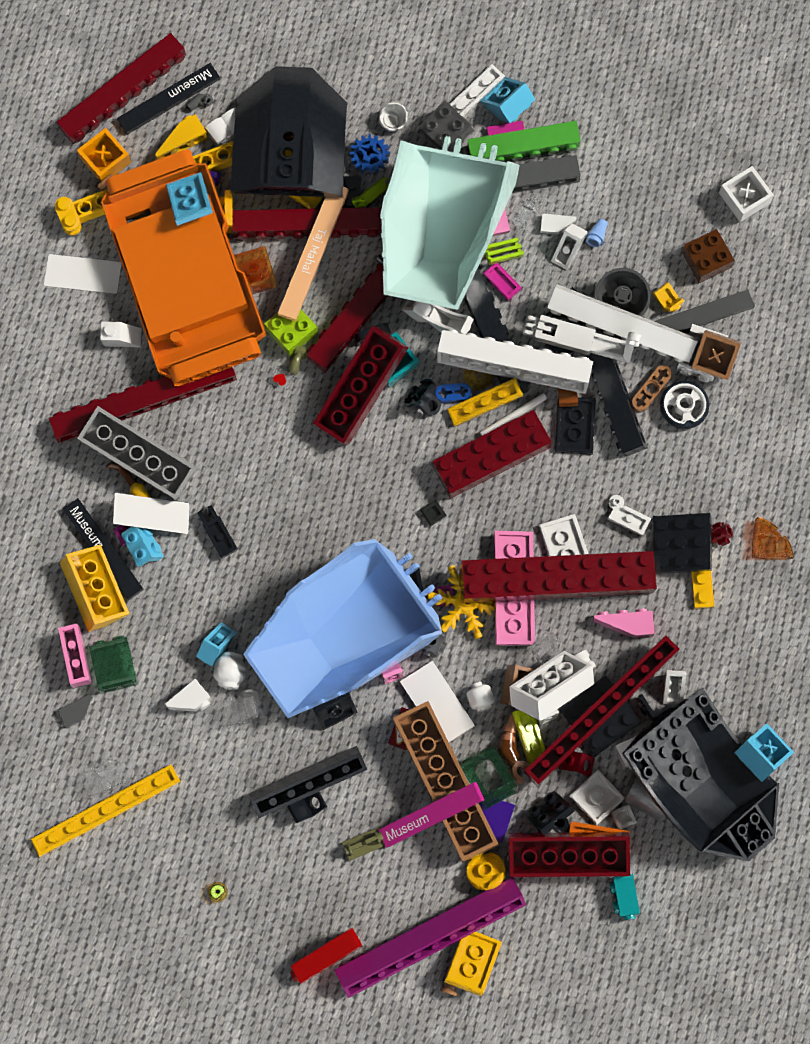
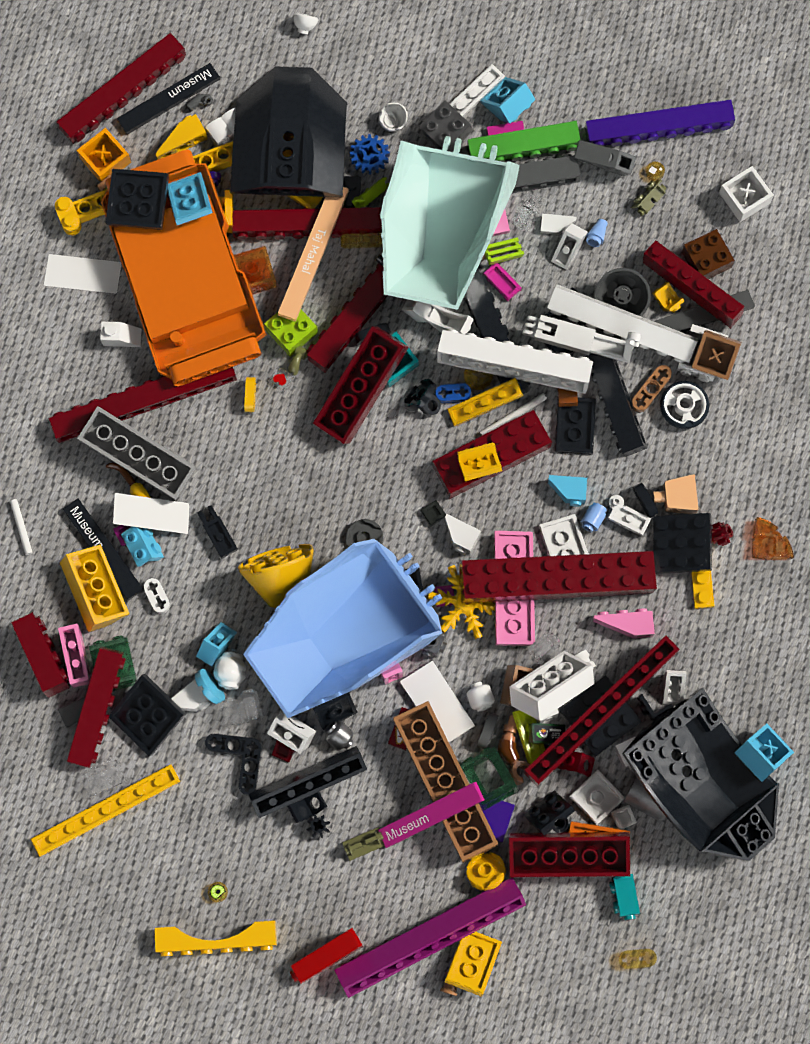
(21, 527): none -> white bar
(40, 655): none -> dark red brick
(95, 707): none -> dark red brick
(137, 199): none -> black plate
(147, 715): none -> black plate
(152, 598): none -> white beam
(172, 940): none -> yellow arch
(212, 690): none -> medium azure tile
(242, 750): none -> black beam
(250, 394): none -> yellow beam
(278, 571): none -> yellow cone
(282, 751): none -> dark red slope
(291, 732): none -> white brick
(304, 22): none -> white brick
(320, 831): none -> black gear
(339, 735): none -> flat silver head
(356, 529): none -> dark grey tile
(366, 240): none -> clear yellow beam
(462, 535): none -> white slope
(479, 461): none -> yellow bracket
(487, 730): none -> dark grey beam
(545, 733): none -> tile
(569, 488): none -> medium azure slope
(593, 517): none -> light blue brick
(605, 158): none -> dark grey slope
(637, 953): none -> clear yellow beam
(643, 201): none -> olive hinge
(645, 500): none -> black beam
(655, 171): none -> clear yellow tile
(660, 123): none -> dark purple brick
(679, 495): none -> light nougat torso
(693, 284): none -> dark red brick

